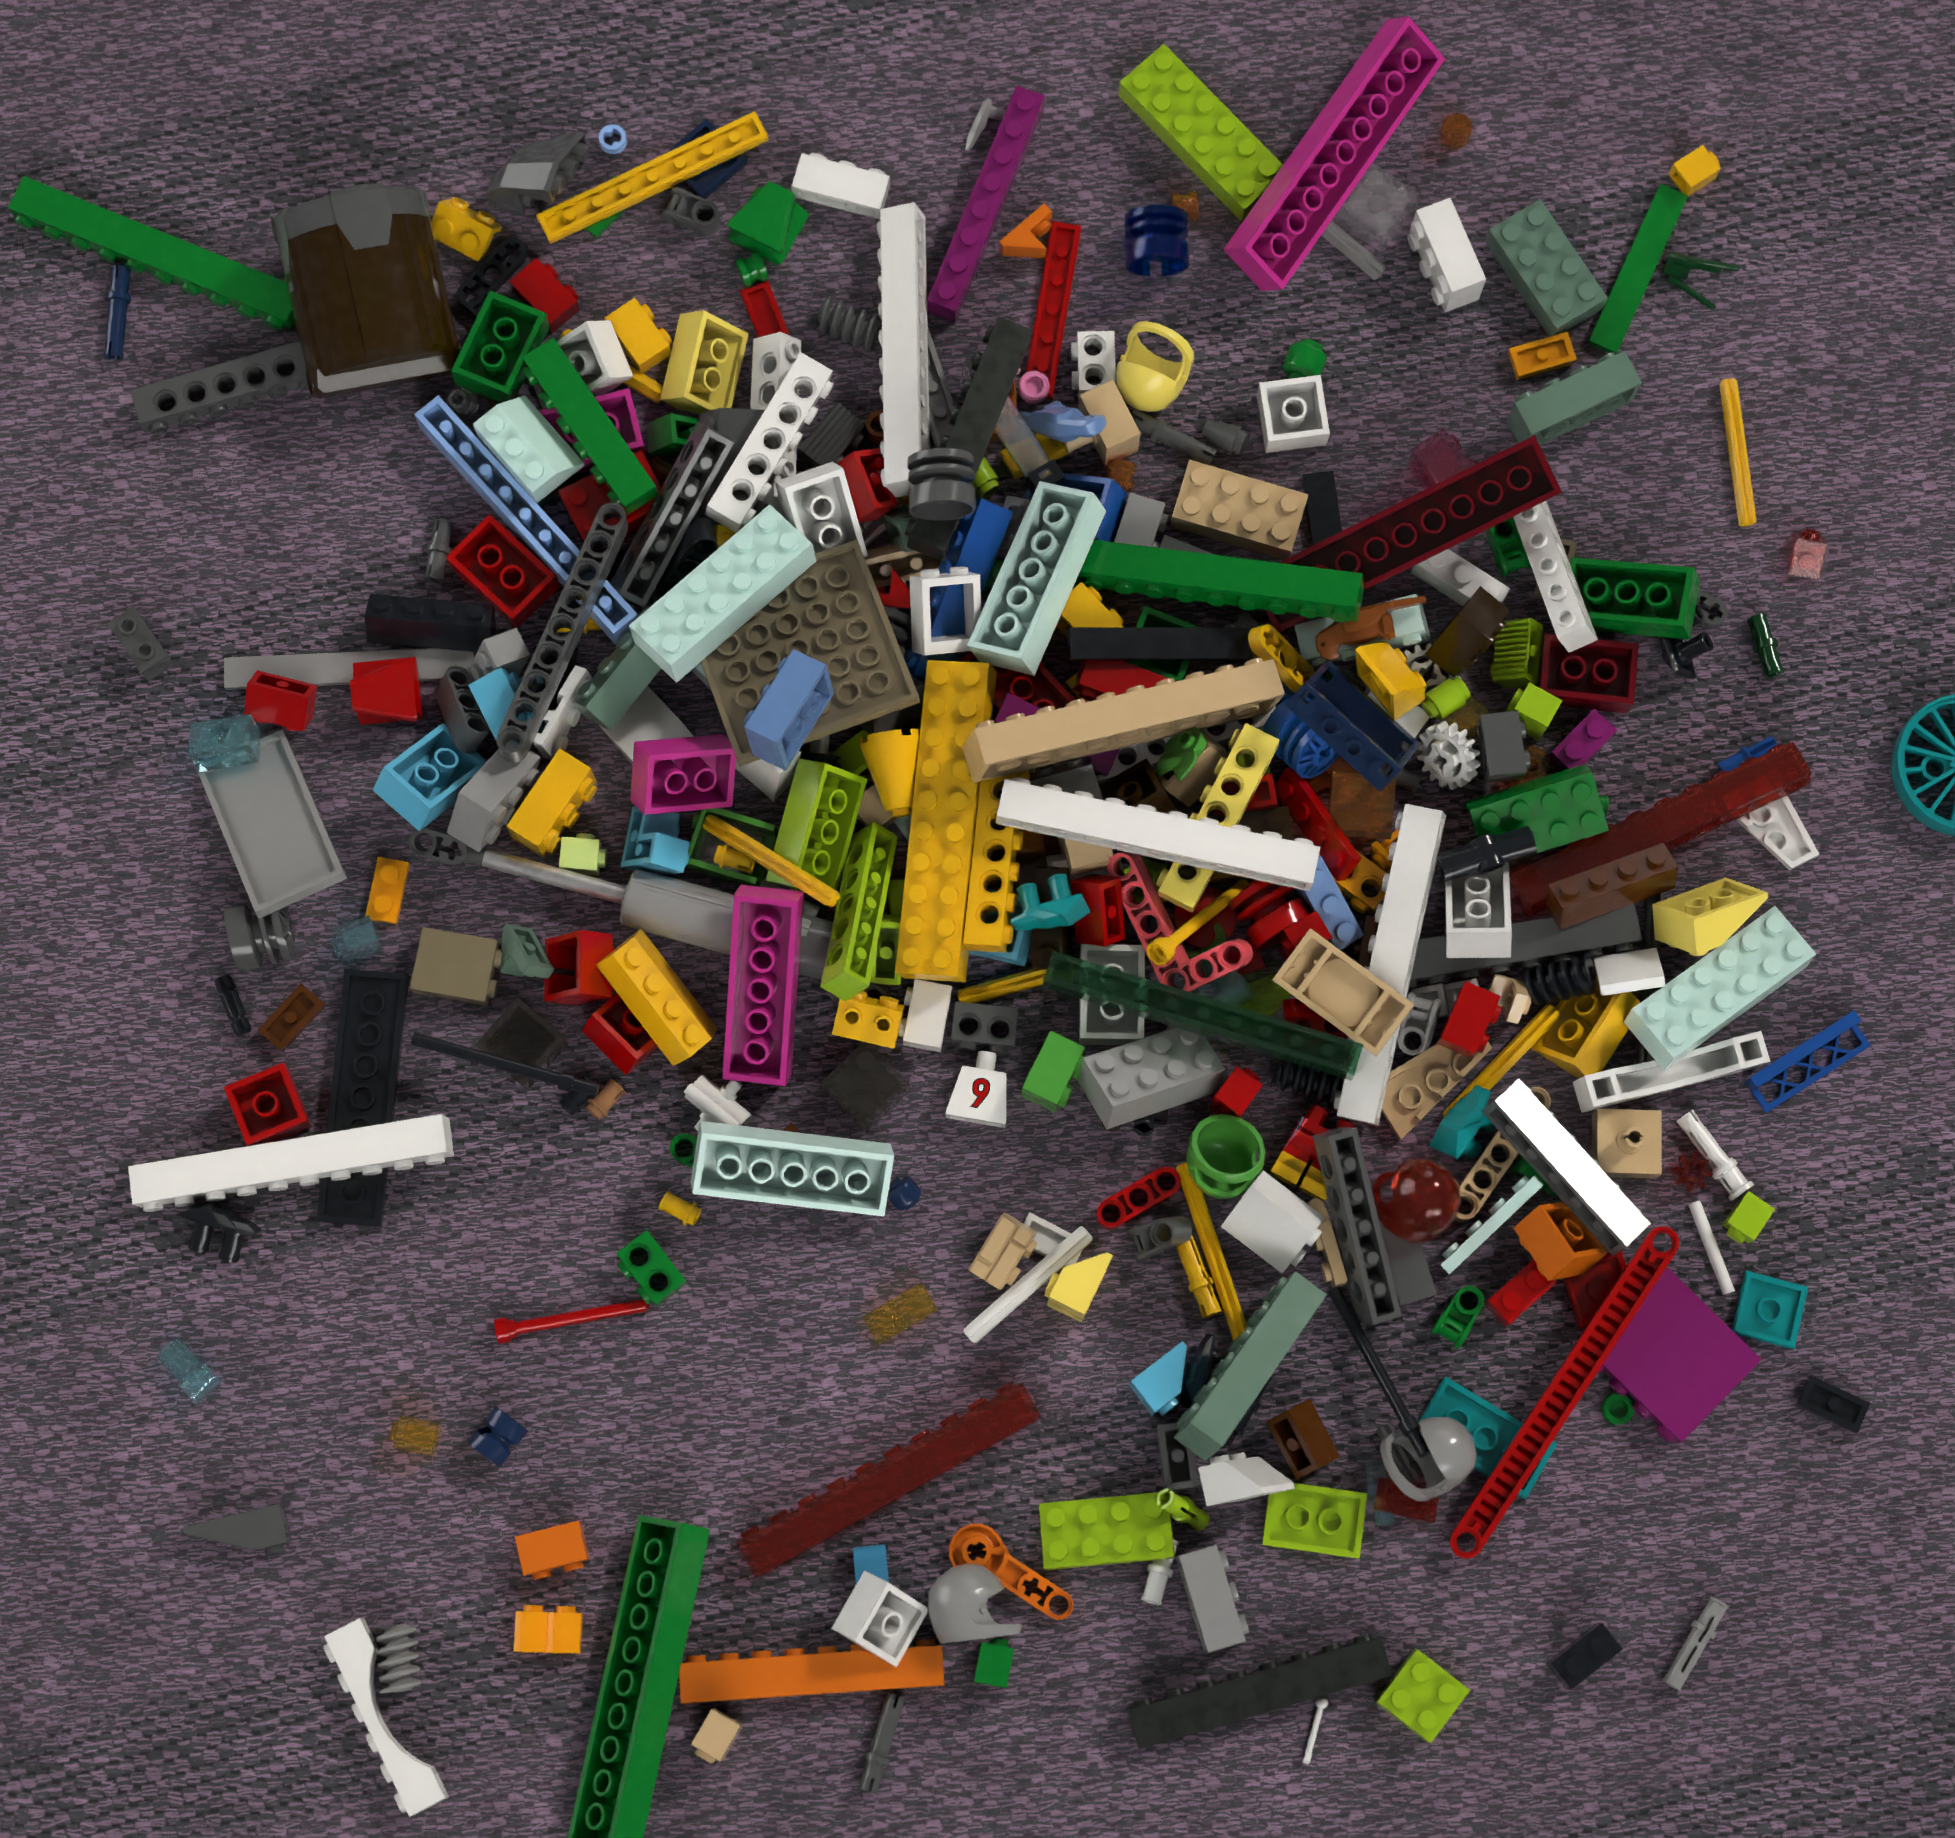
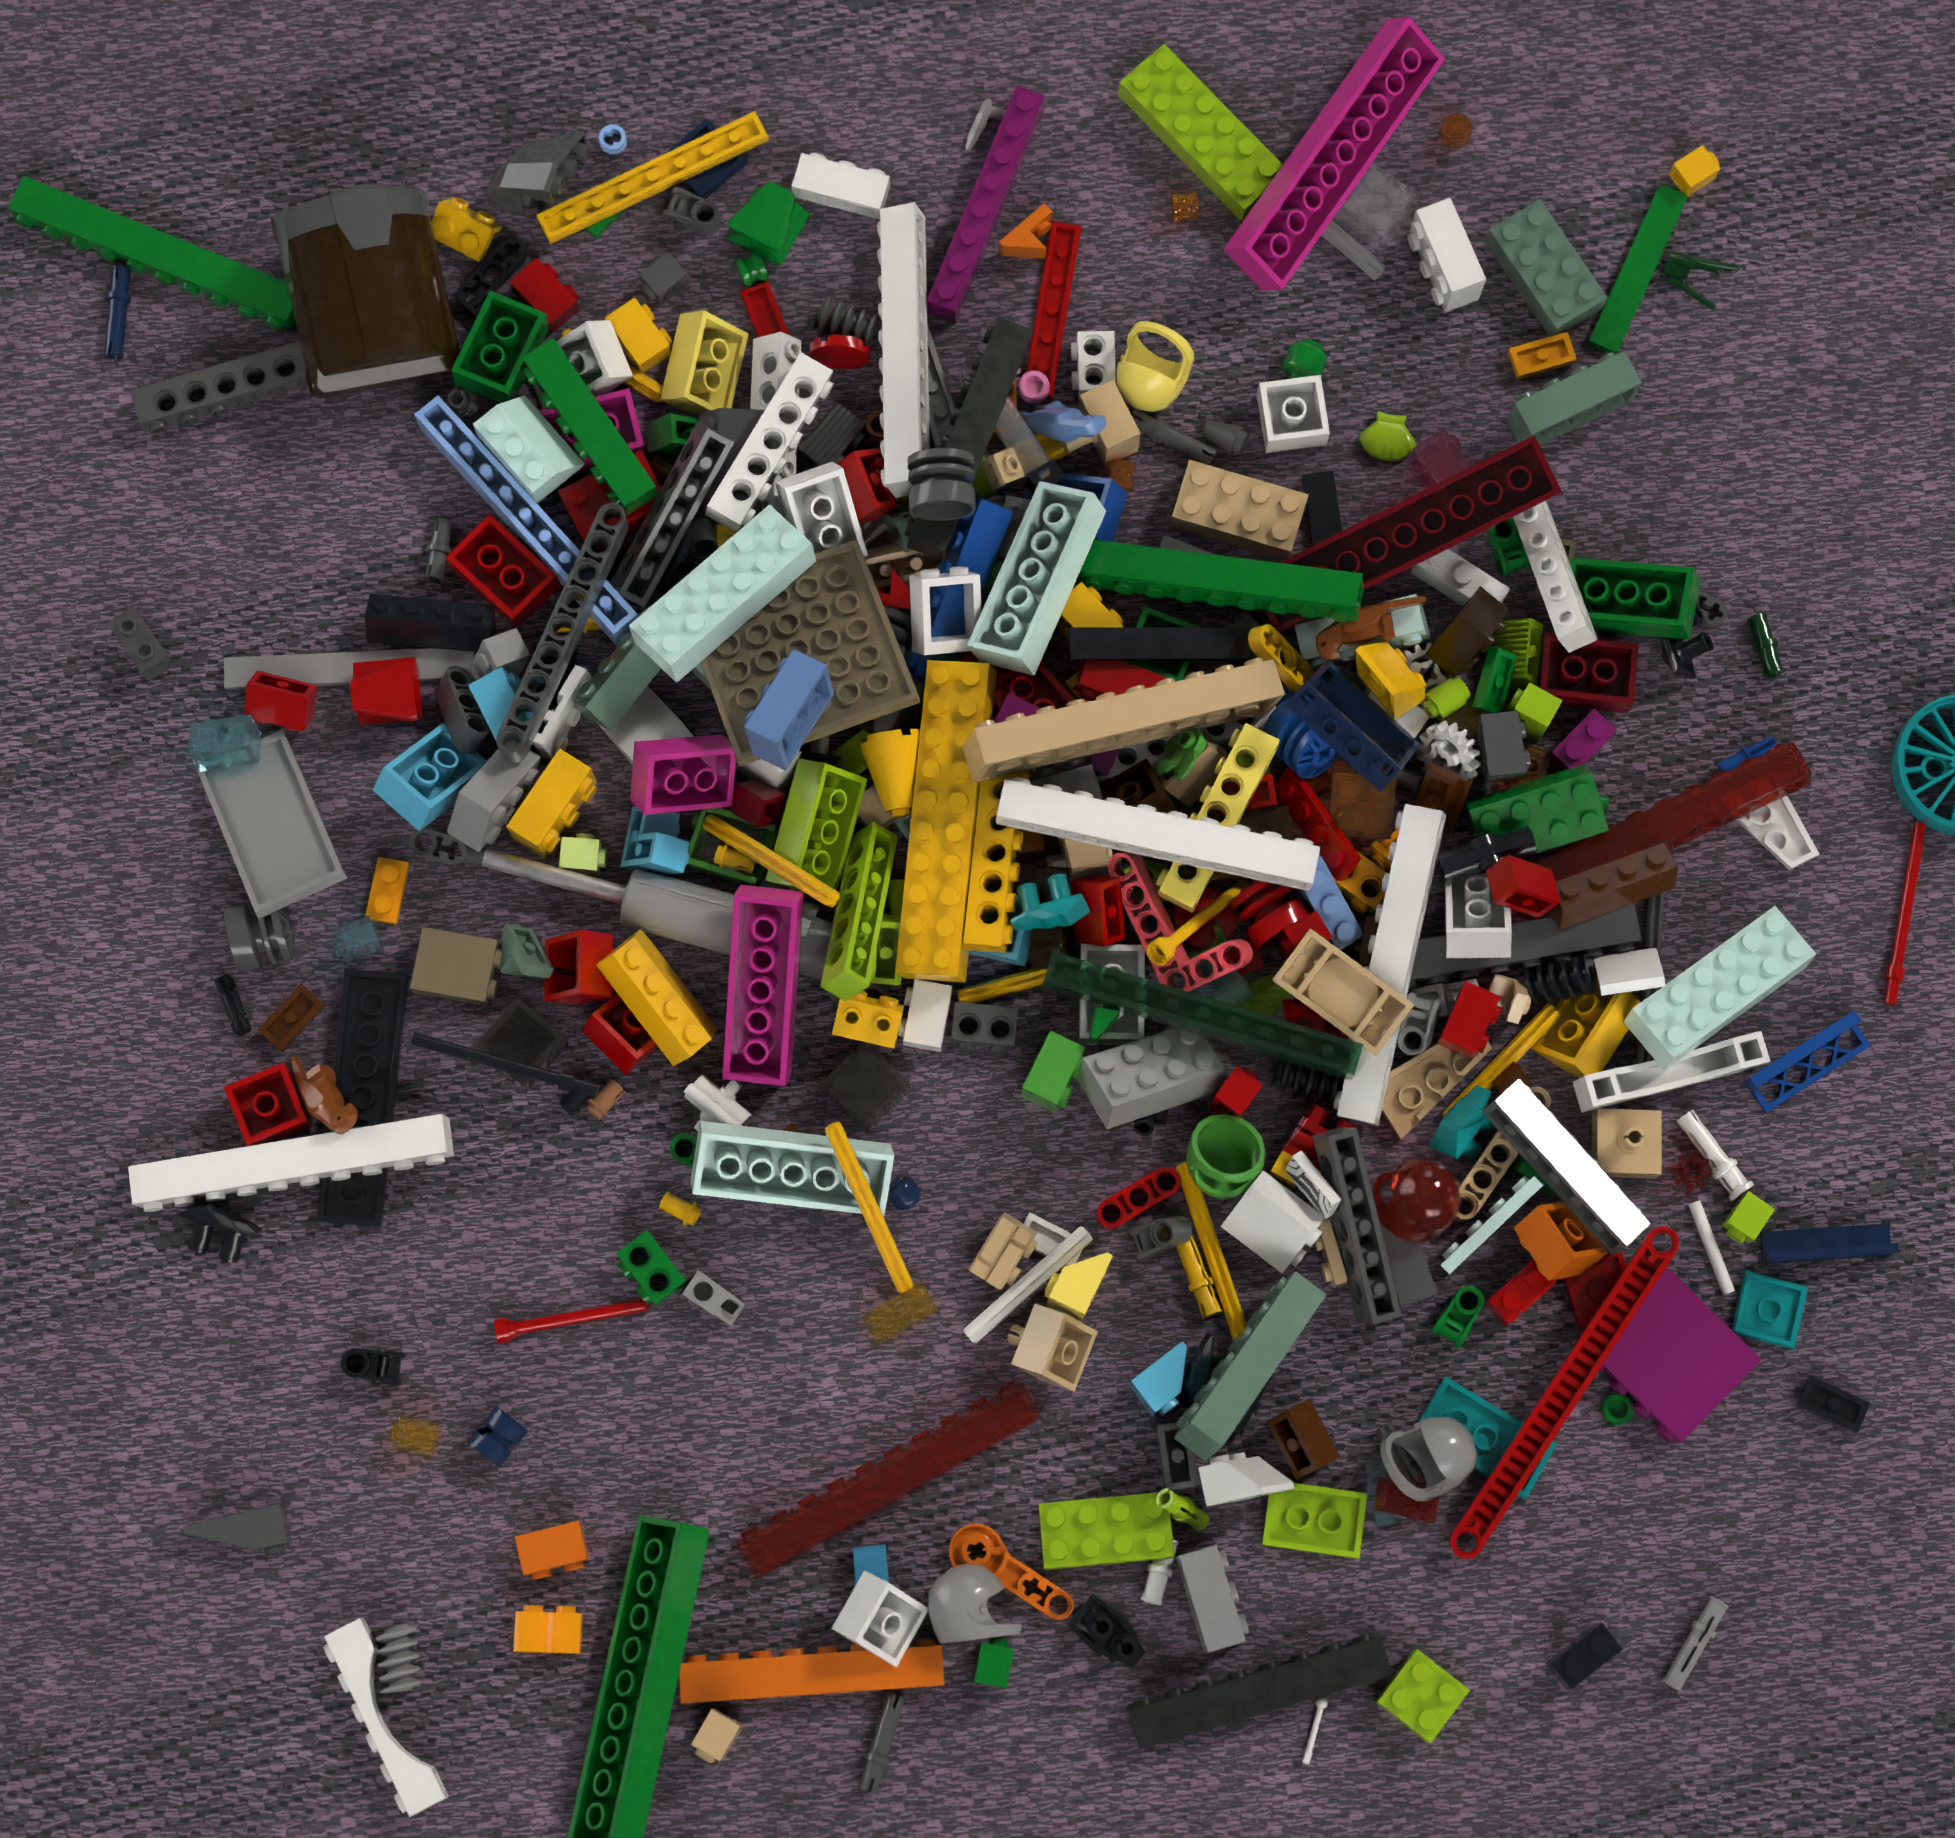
(192, 1374): clear light blue piece -> none
(323, 1096): none -> dark orange animal
(375, 1365): none -> black piece
(663, 279): none -> dark grey brick
(713, 1298): none -> light grey leg
(758, 803): none -> dark red brick
(840, 352): none -> red tile
(869, 1207): none -> yellow axle
(980, 1093): white torso -> none
(1002, 468): none -> tan bracket
(1052, 1347): none -> tan brick
(1102, 1020): none -> green slope
(1106, 1632): none -> black connector
(1142, 521): light grey brick -> none
(1156, 235): clear blue wheel -> none
(1313, 1185): none -> white tile
(1387, 438): none -> lime animal
(1407, 1424): black bar -> none
(1444, 792): none -> reddish brown plate
(1494, 680): none -> green plate
(1509, 1076): none -> reddish brown tile
(1523, 886): none -> red brick
(1705, 915): light yellow slope -> none
(1737, 452): yellow axle -> none
(1807, 554): clear red bracket -> none
(1827, 1244): none -> dark blue fence
(1895, 972): none -> red bar

